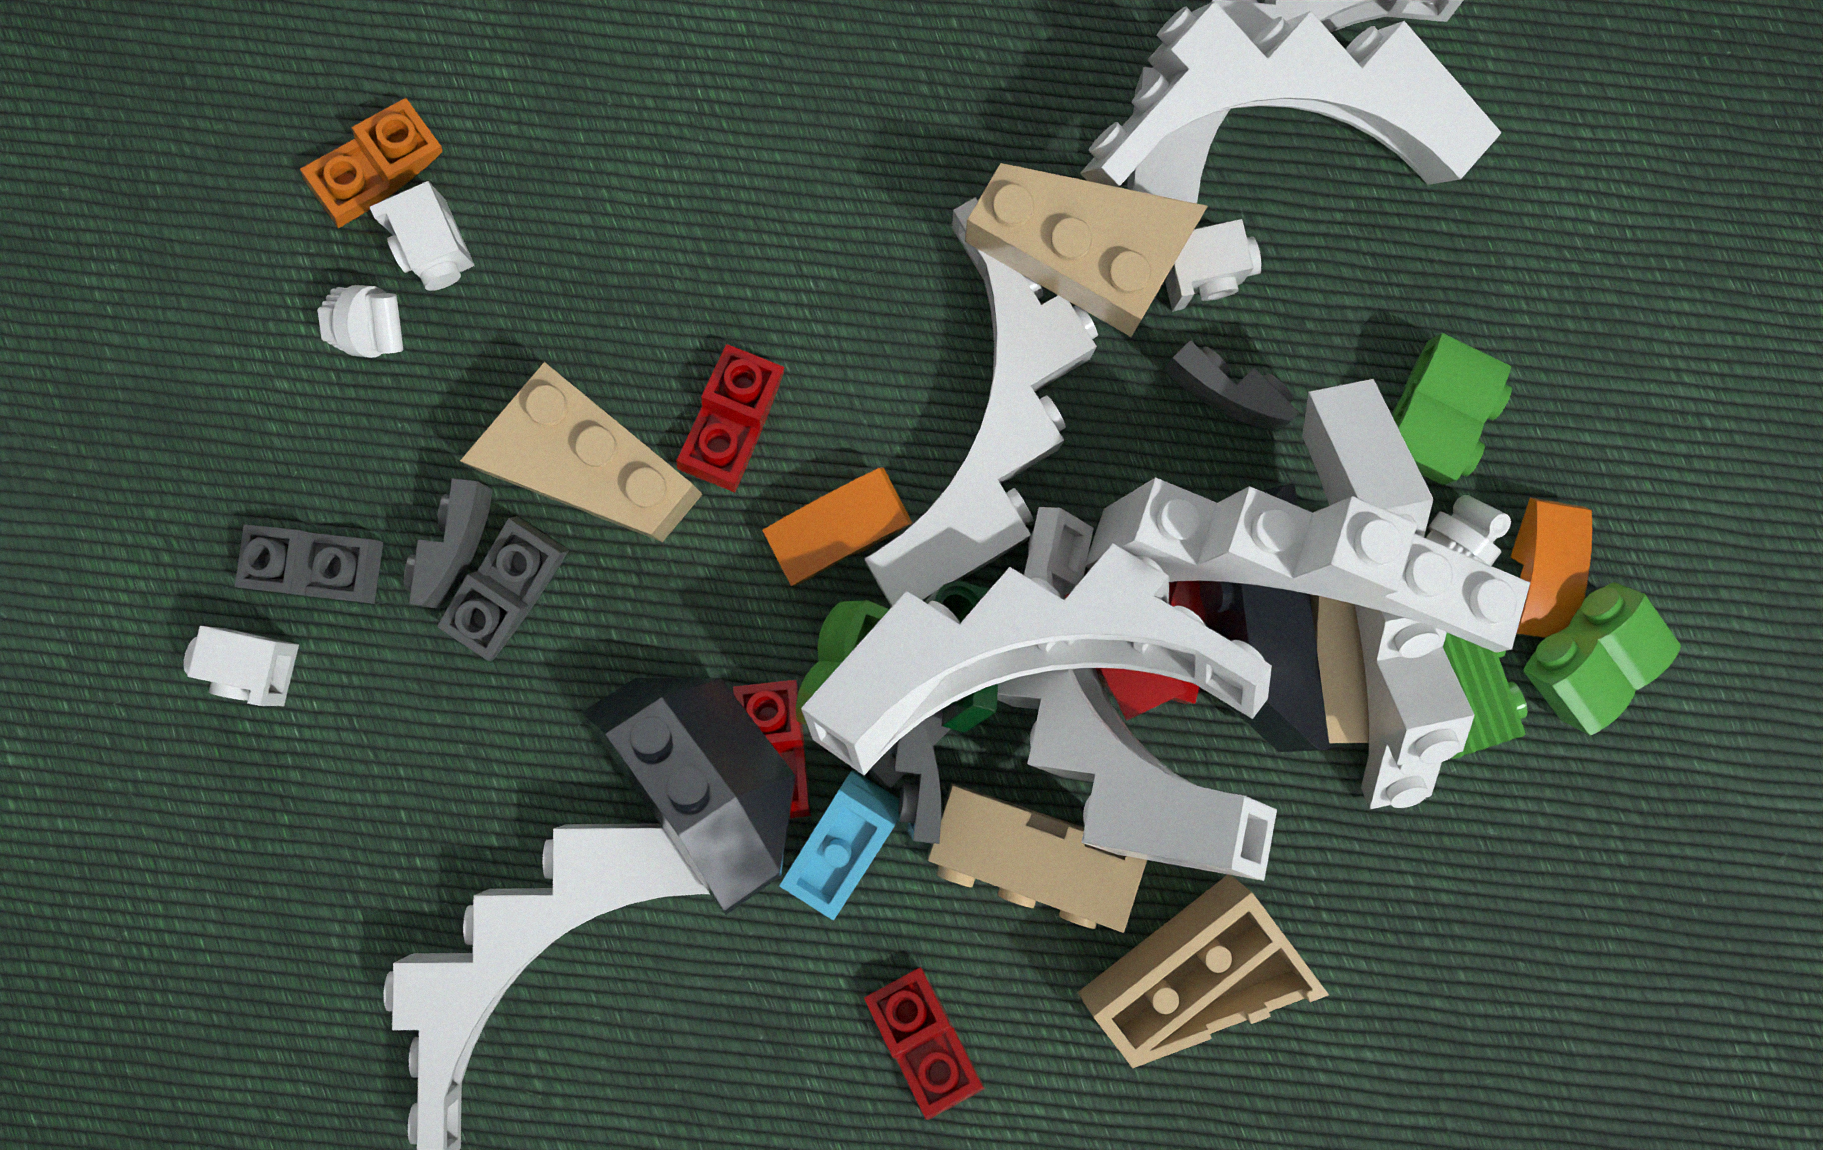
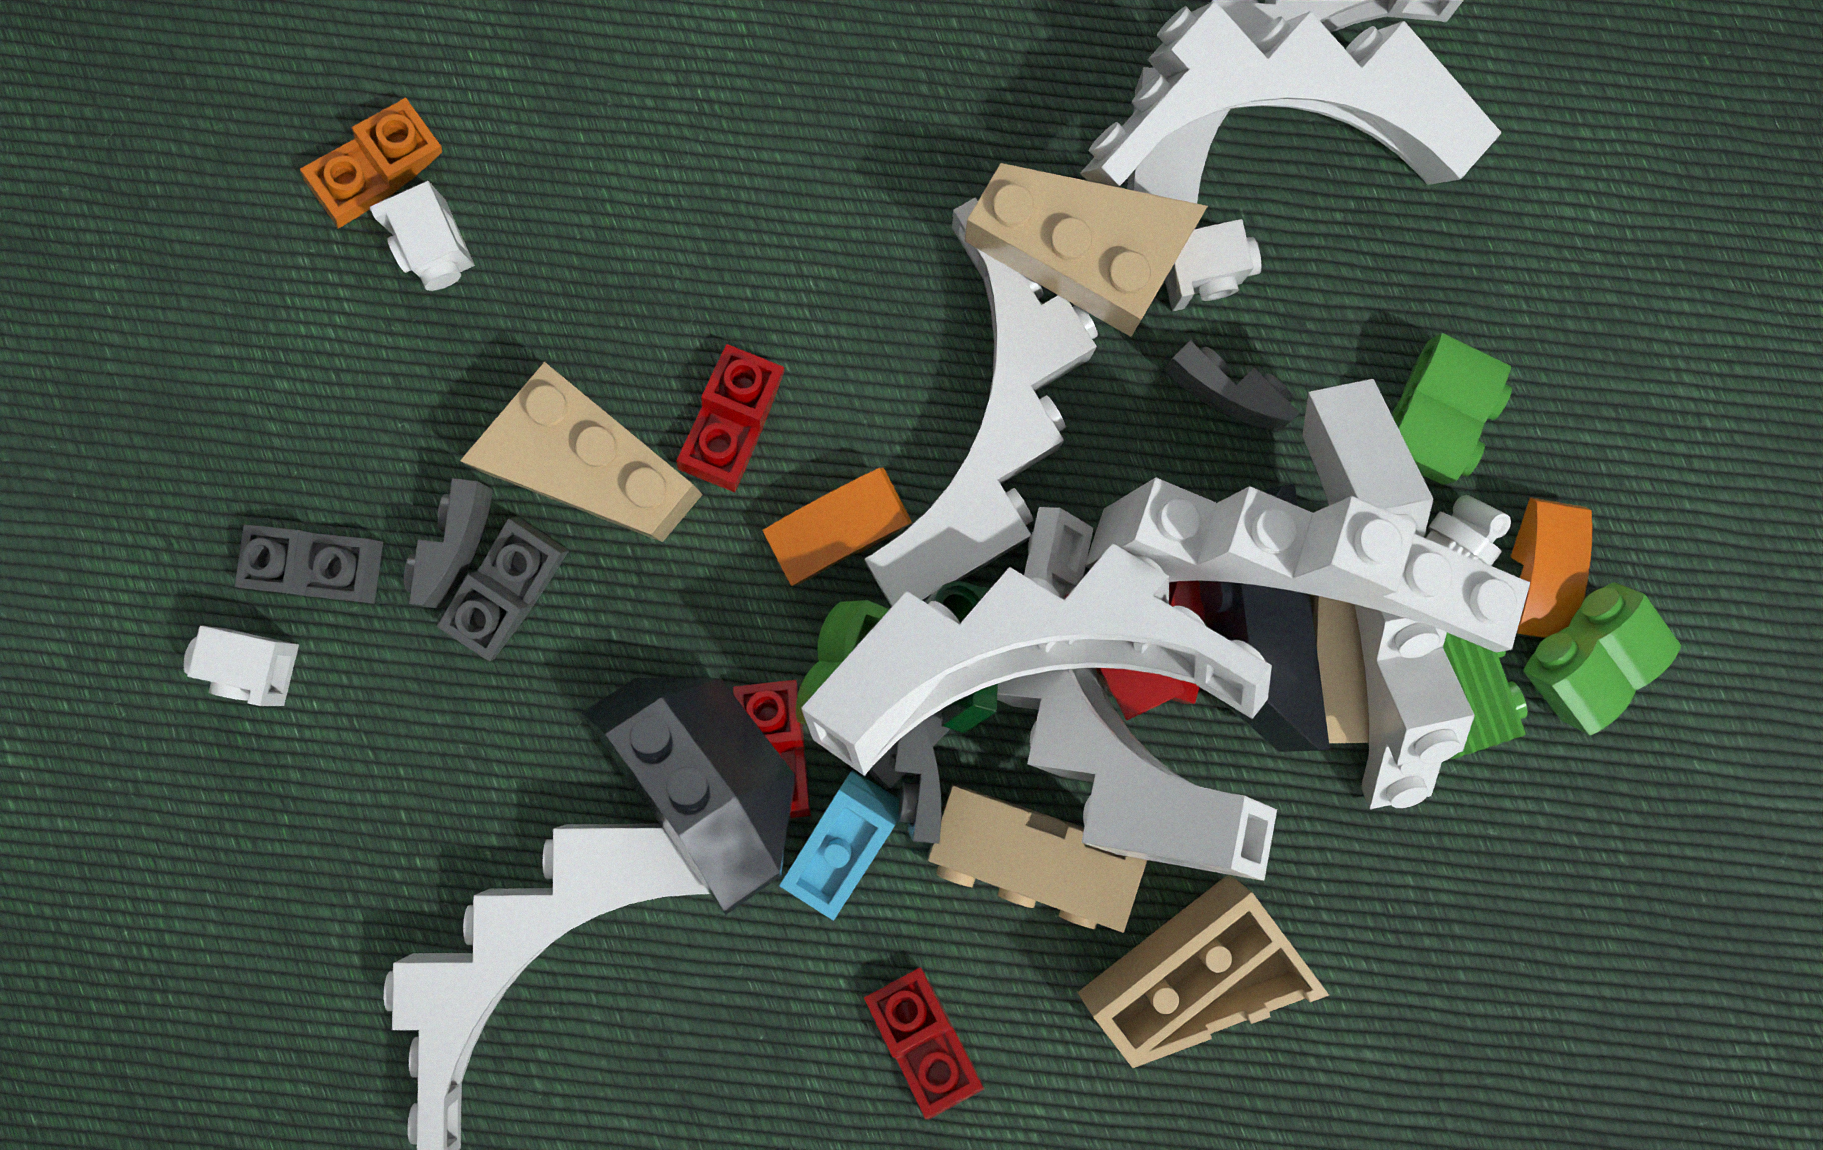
(361, 321): white piece -> none

